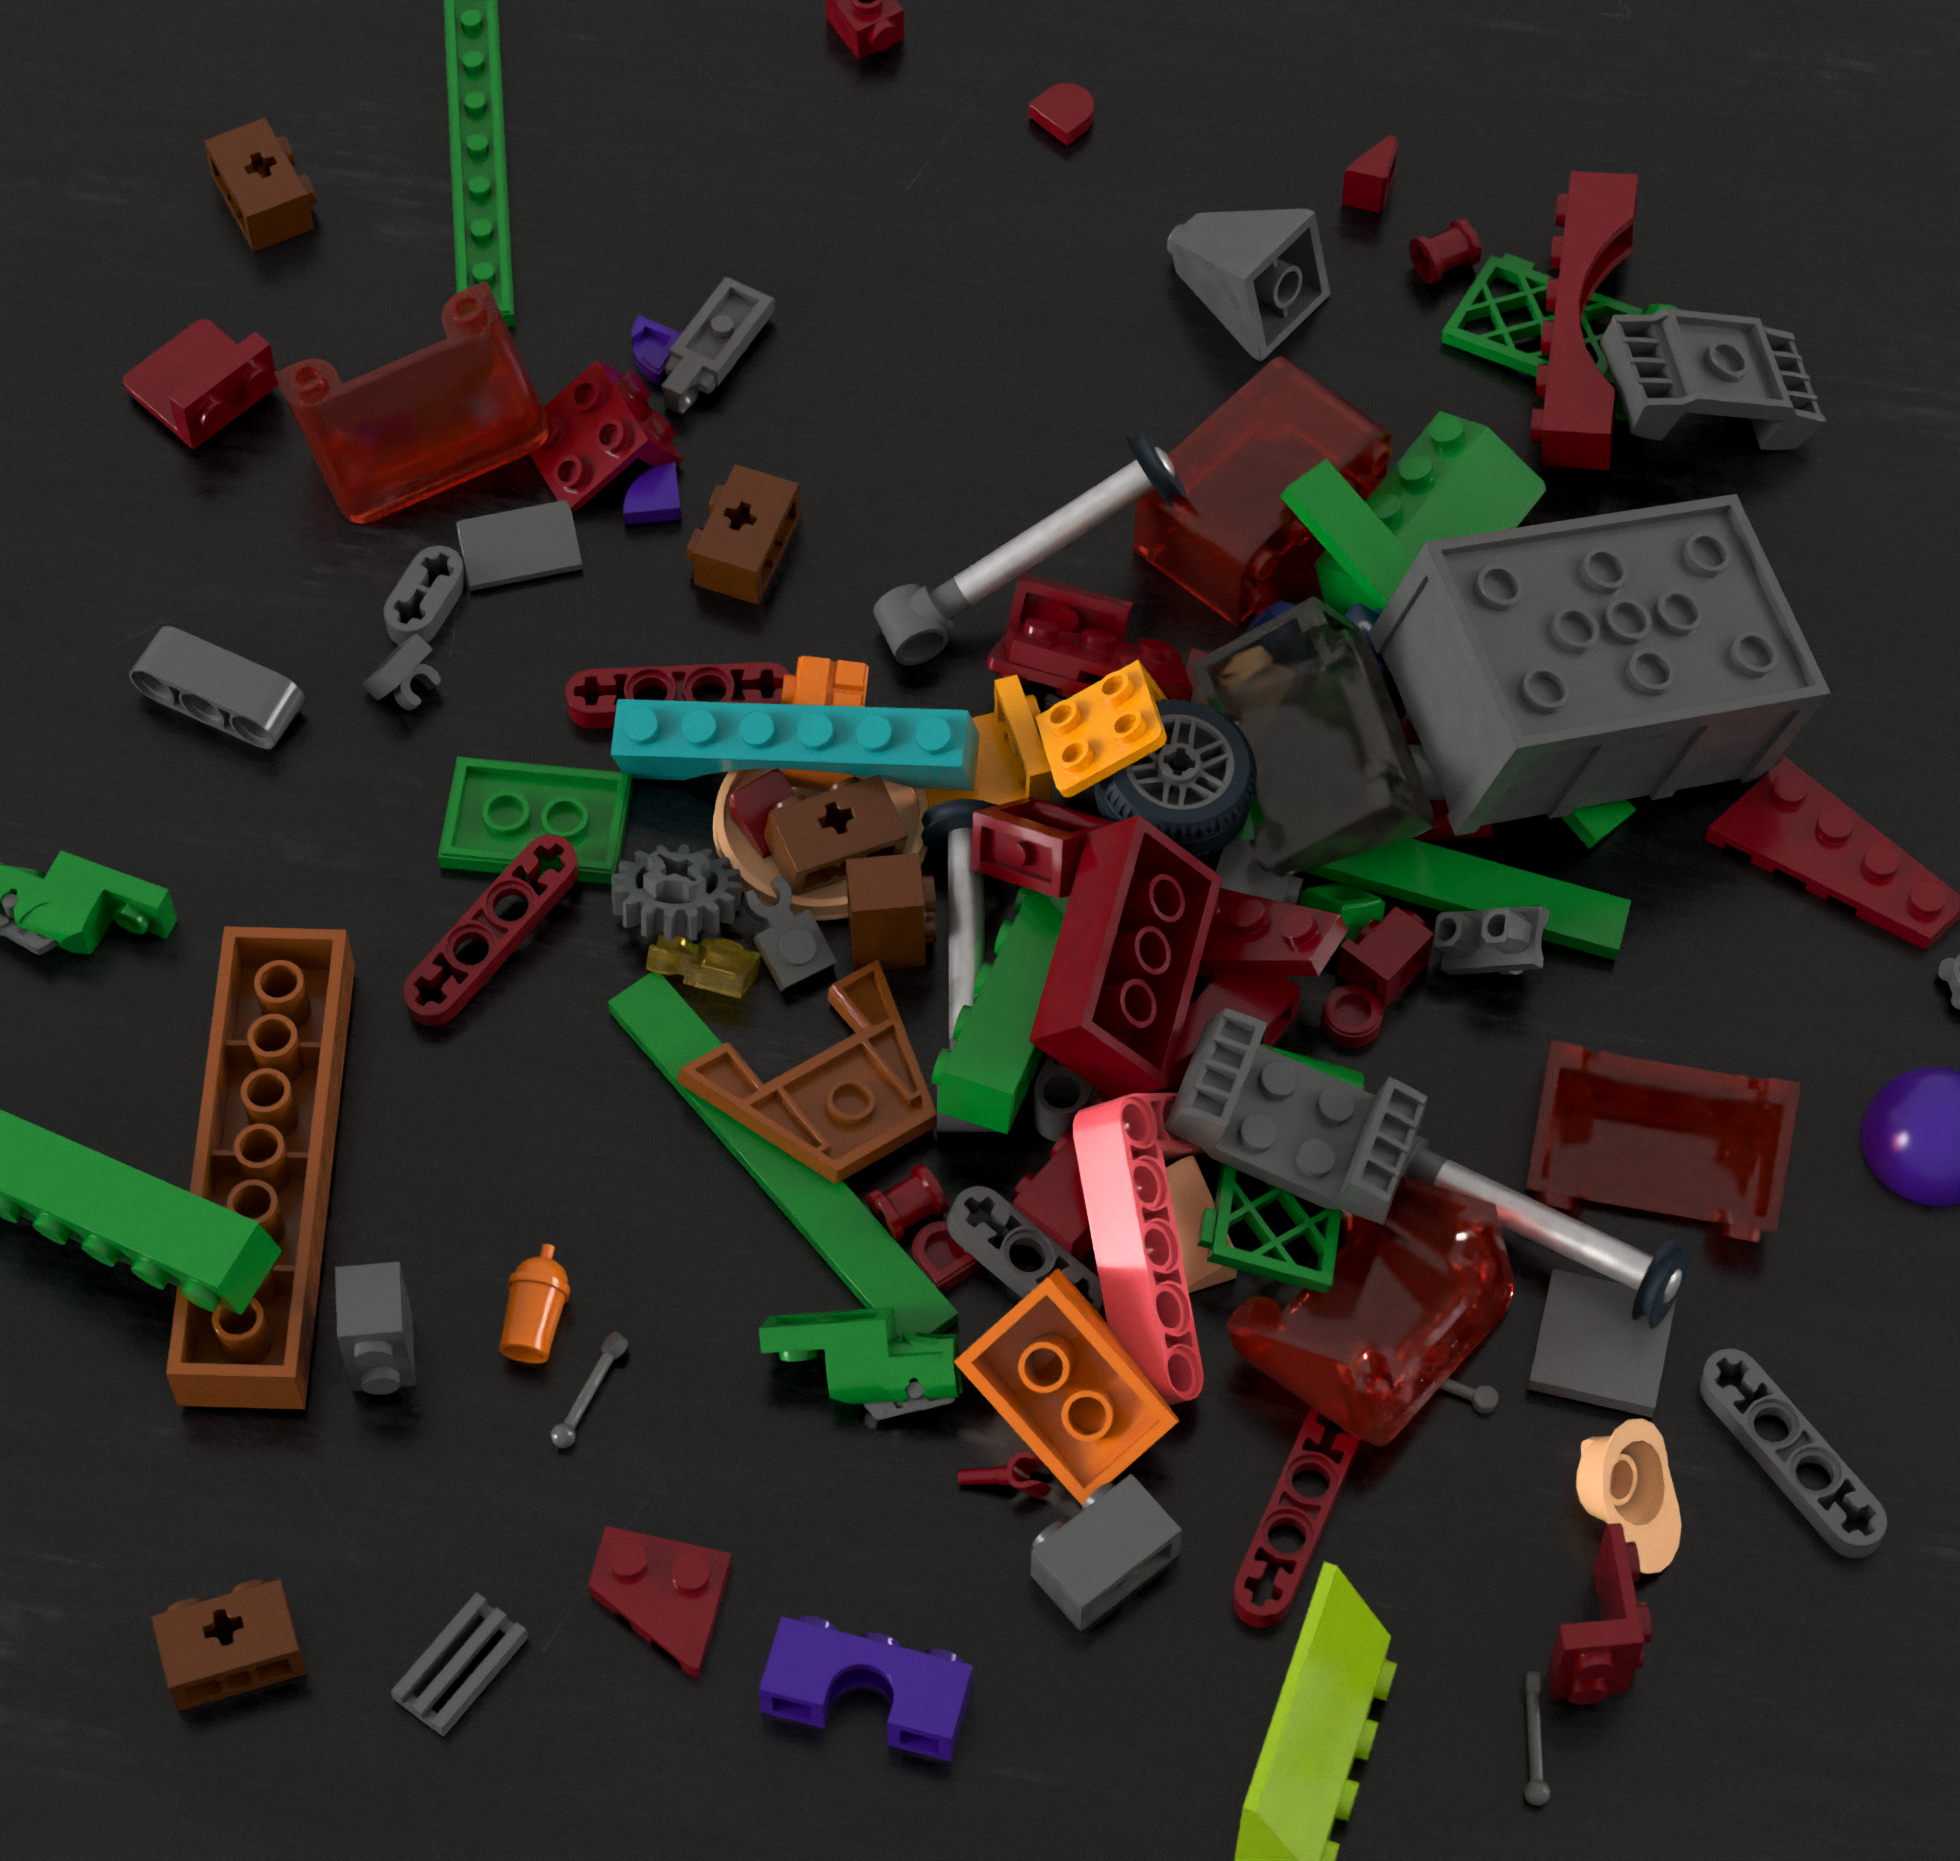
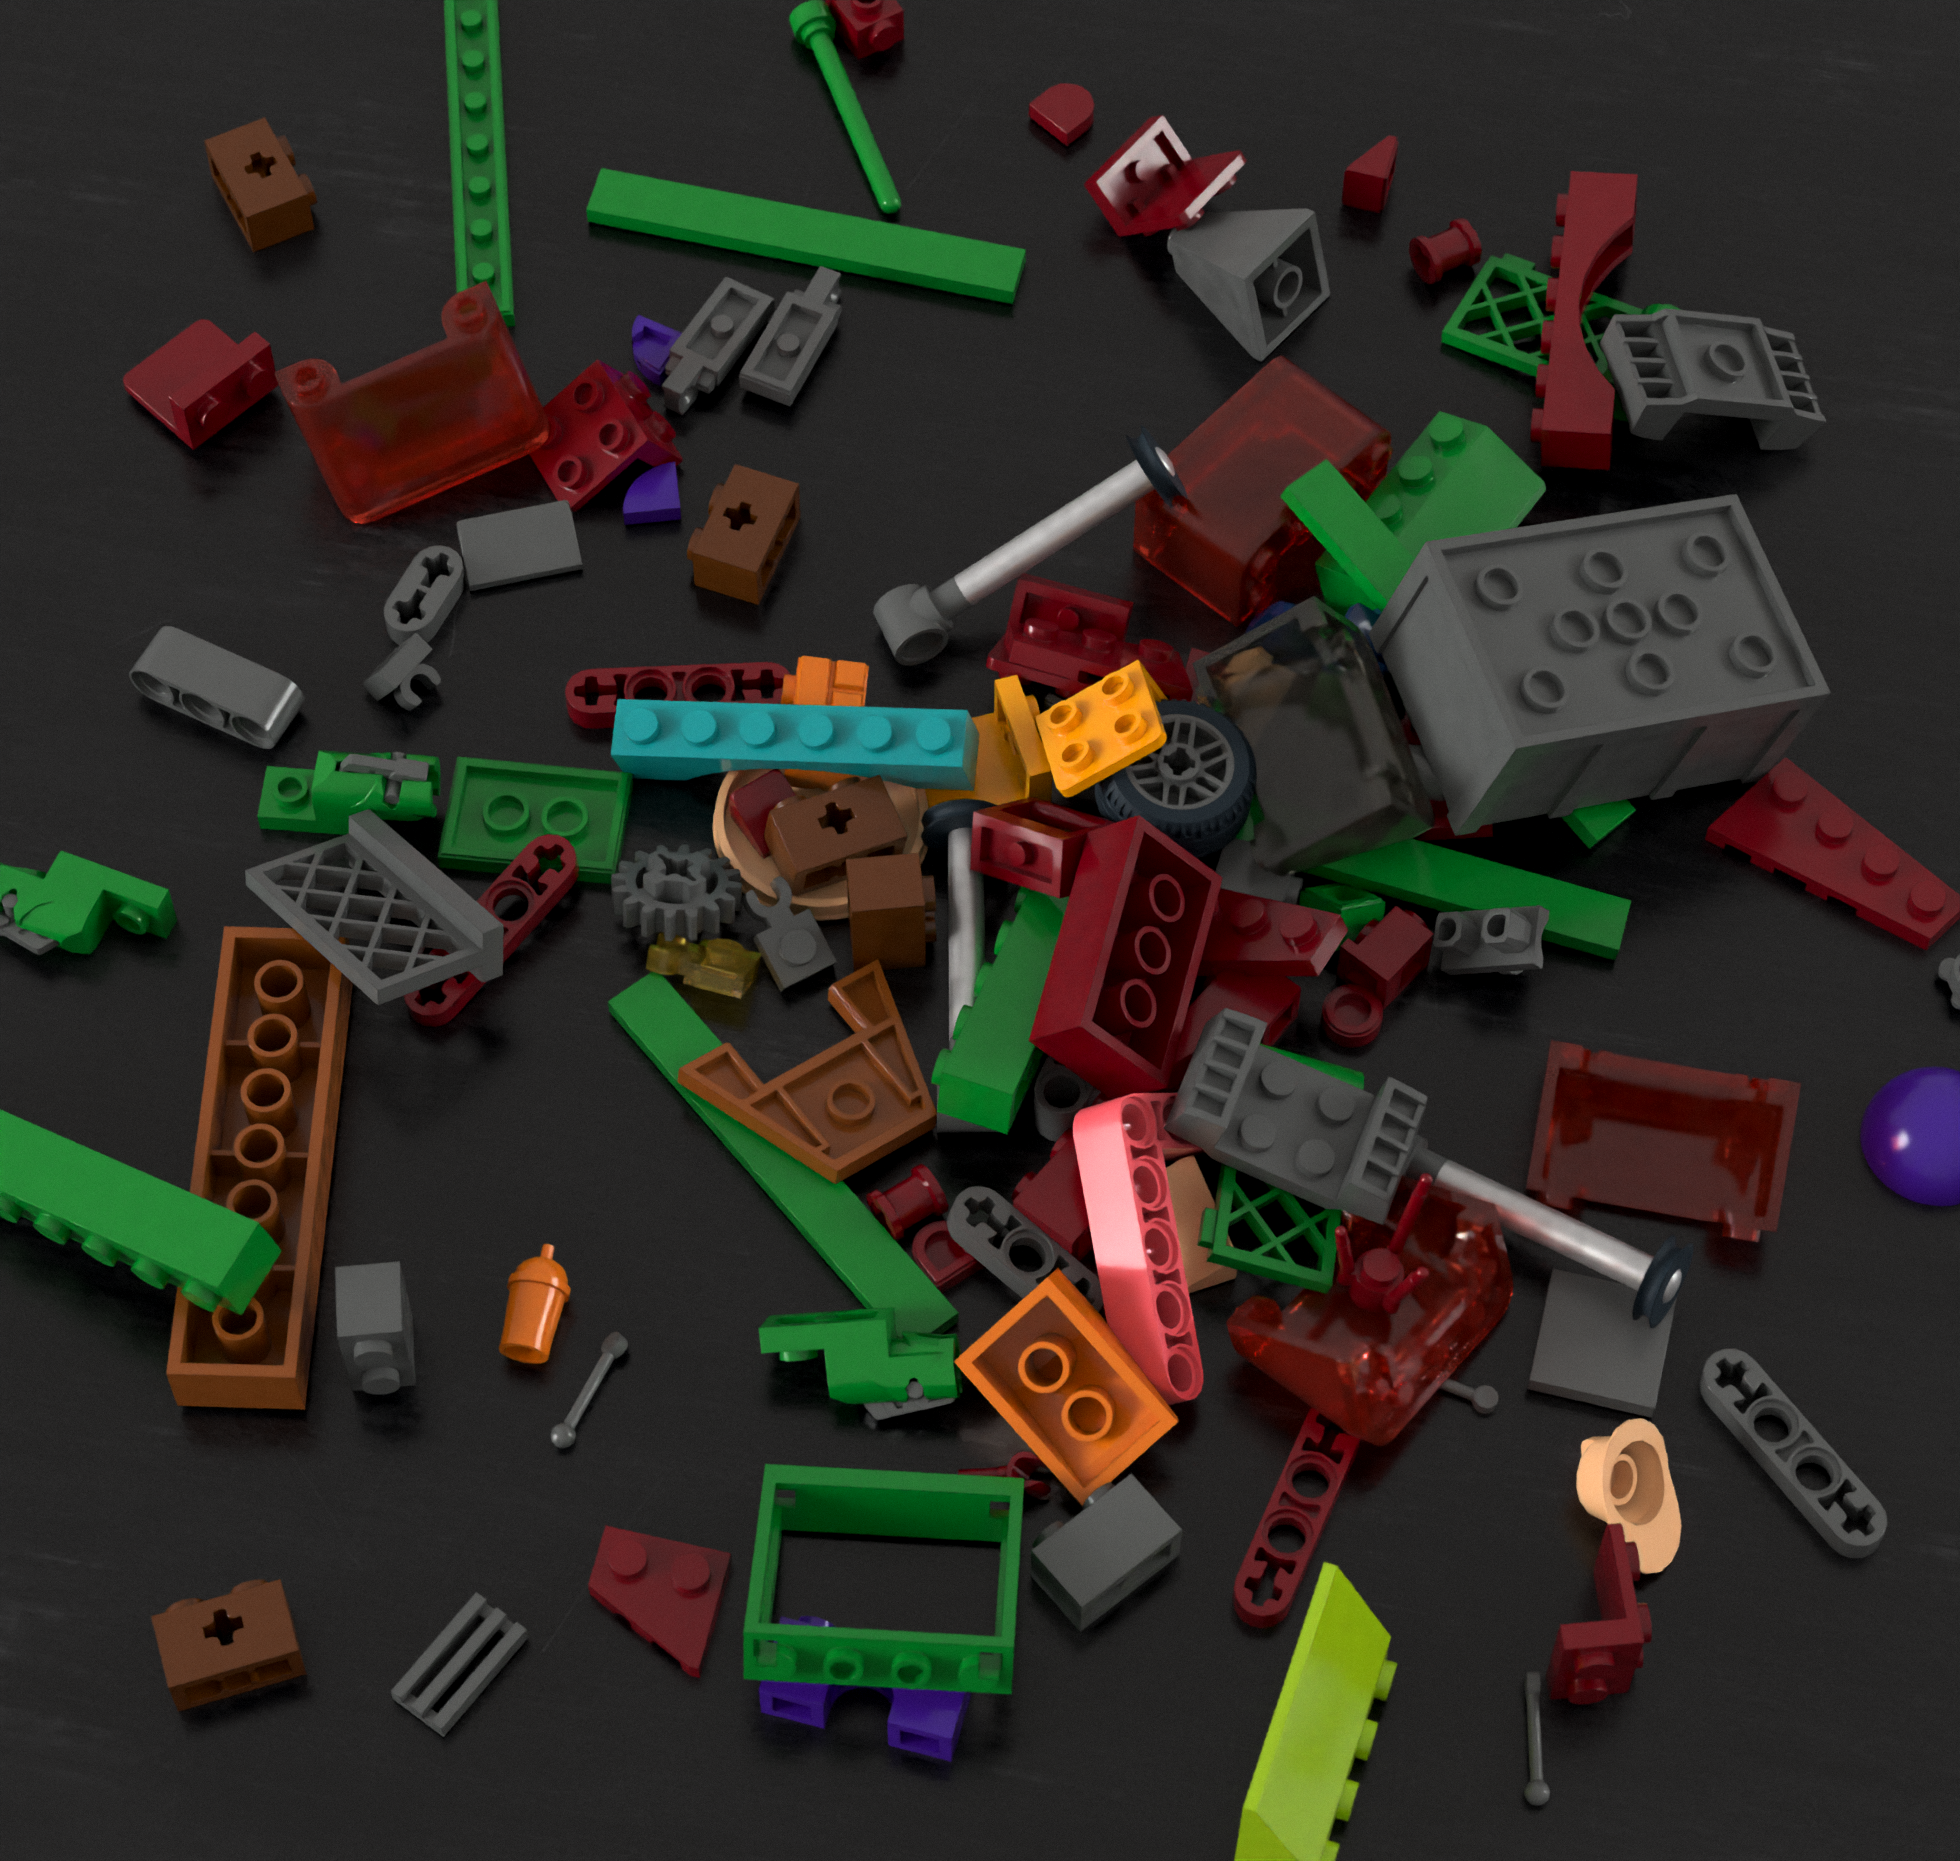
(346, 783): none -> green plate
(412, 891): none -> dark grey fence
(793, 339): none -> dark grey hinge
(806, 235): none -> green tile
(815, 29): none -> green piece
(886, 1506): none -> green window
(1156, 182): none -> dark red bracket
(1378, 1275): none -> dark red plant

